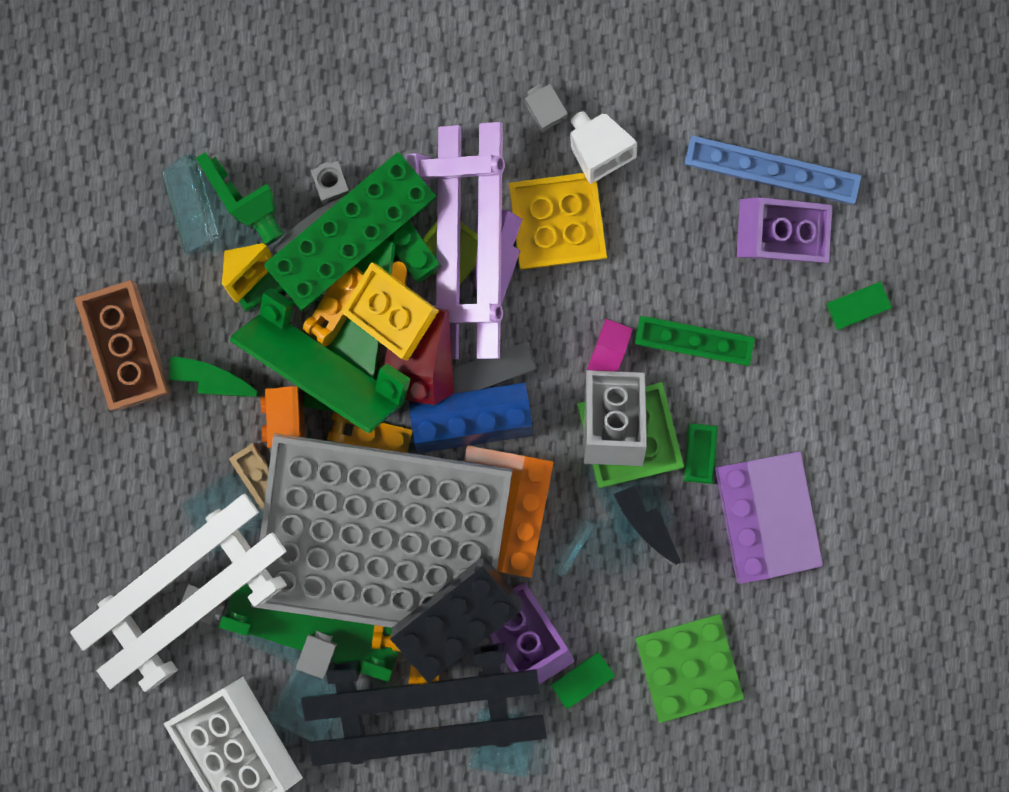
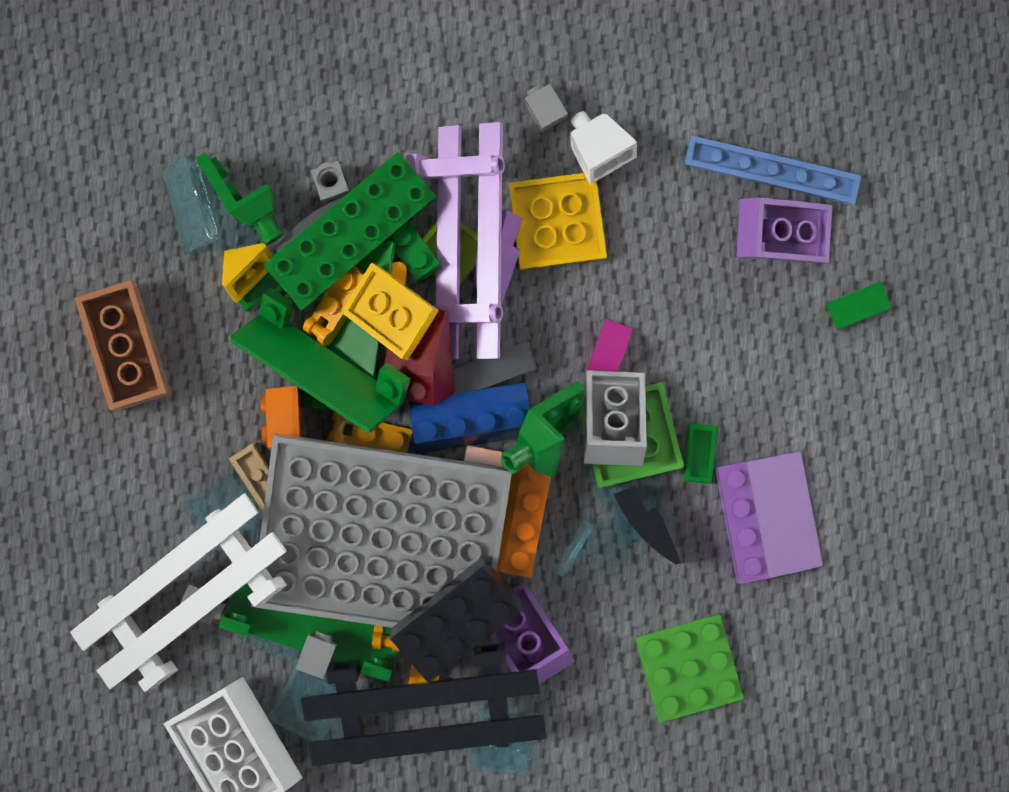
(210, 378): green slope -> none
(540, 435): none -> green plate
(582, 680): green tile -> none
(694, 341): green plate -> none

